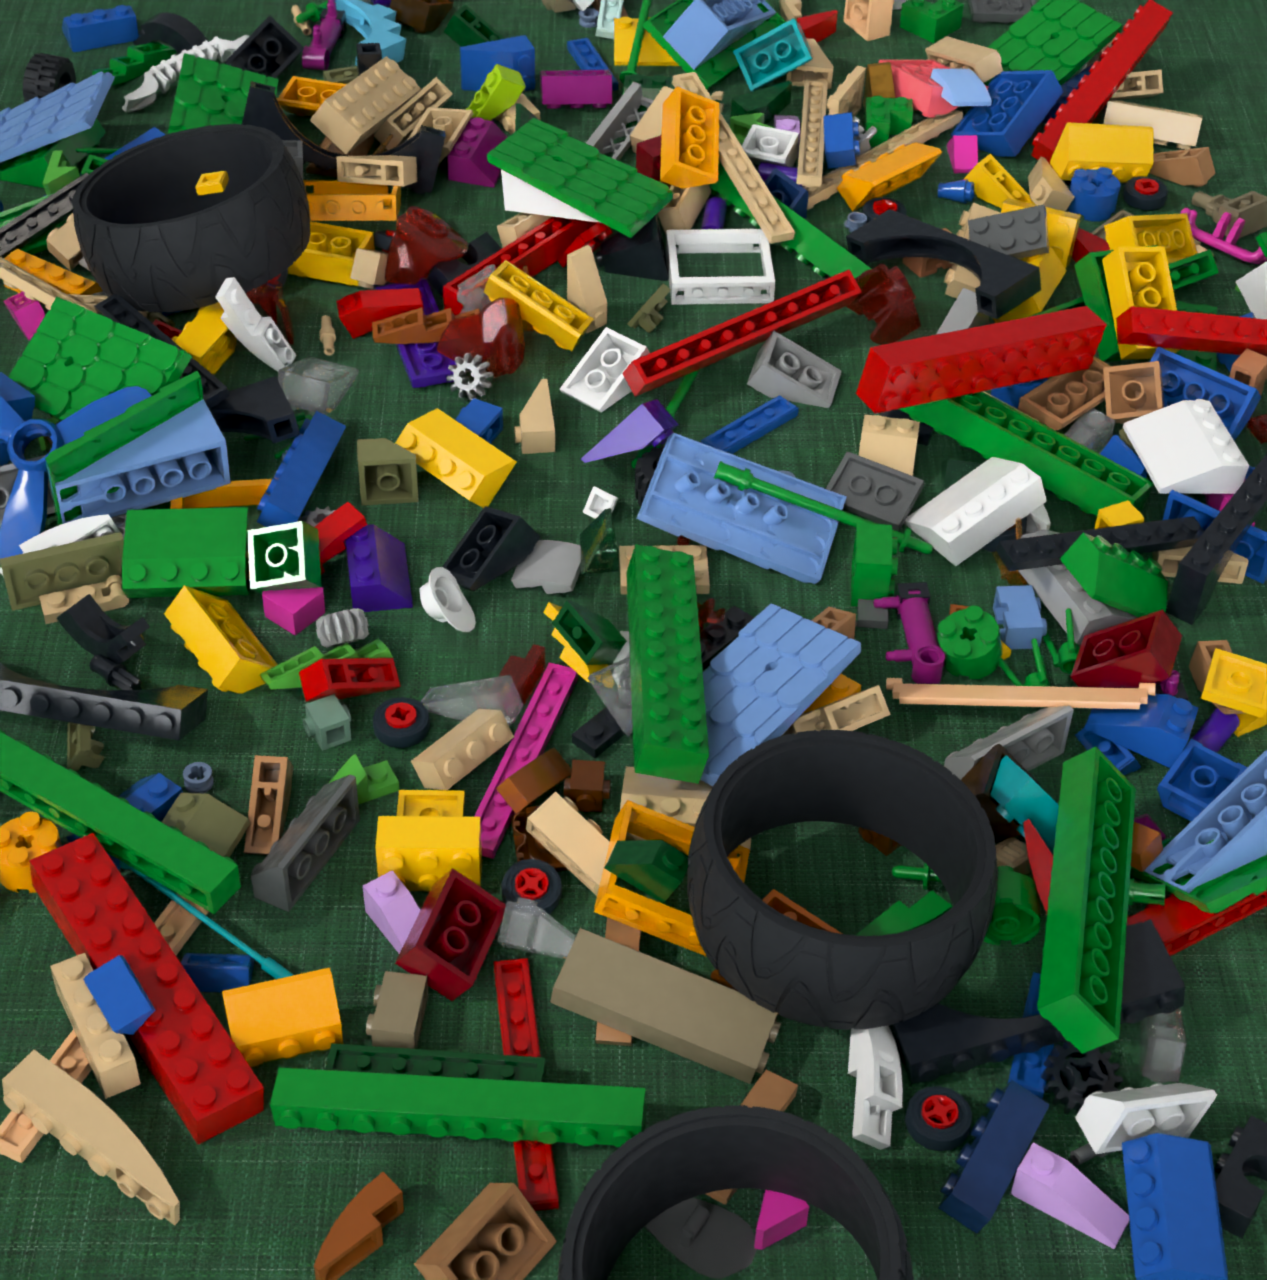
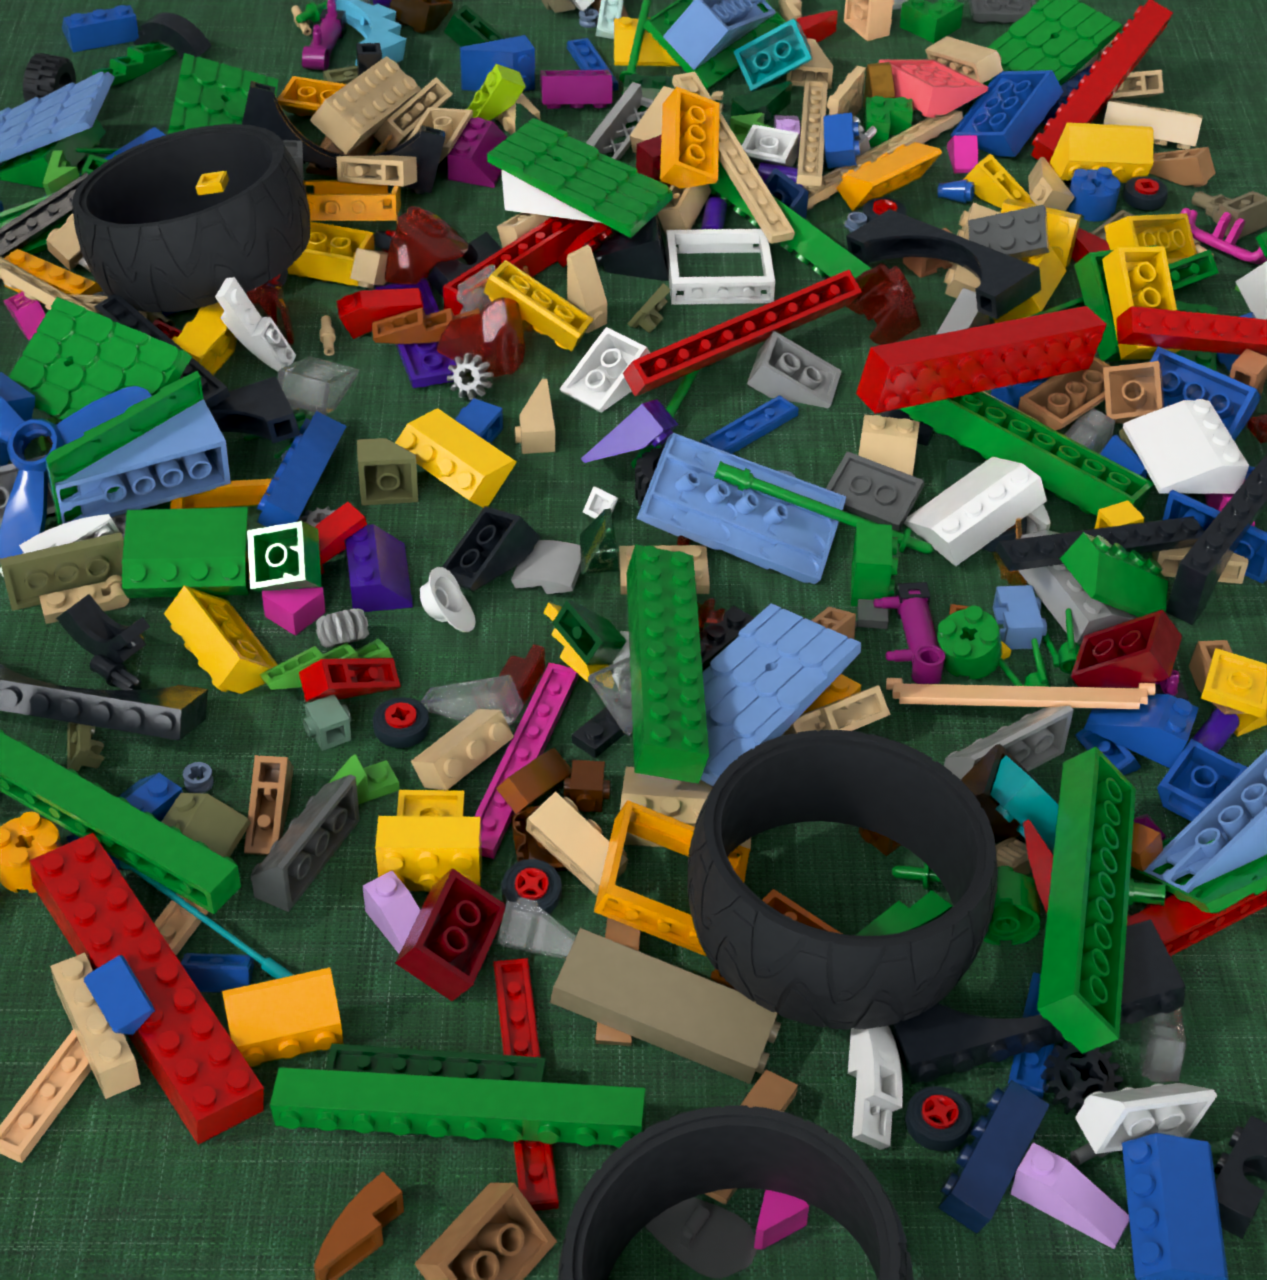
(88, 1128): tan slope -> none
(167, 71): white piece -> none
(267, 50): black slope -> none
(398, 1011): dark tan brick -> none
(648, 866): dark green slope -> none
(961, 87): light blue slope -> none

